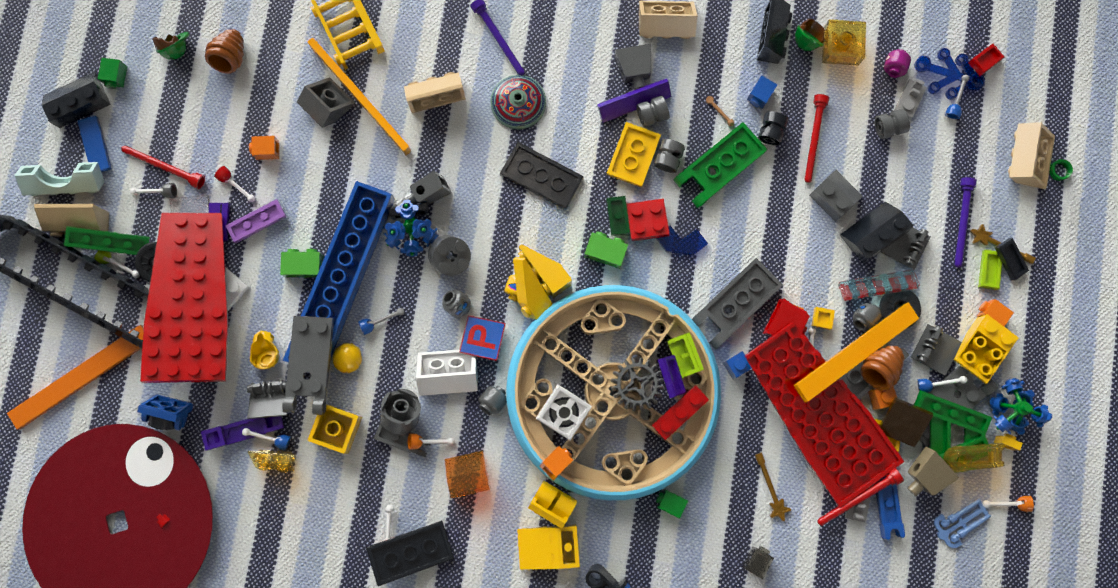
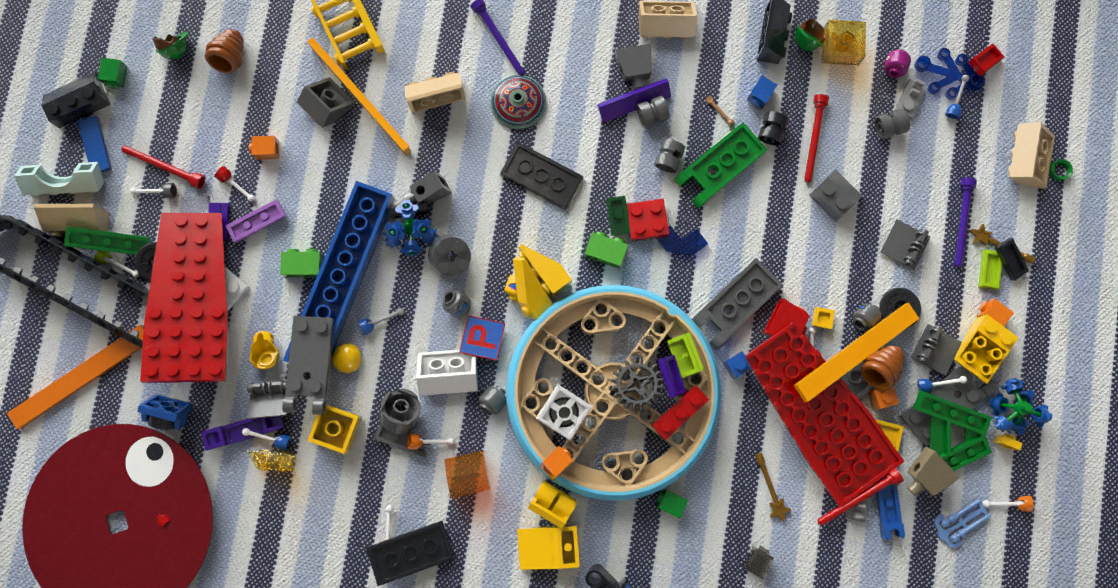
(633, 154): yellow plate -> none
(876, 231): black slope -> none
(878, 285): clear light blue tile -> none
(905, 422): dark brown tile -> none
(974, 457): clear yellow piece -> none

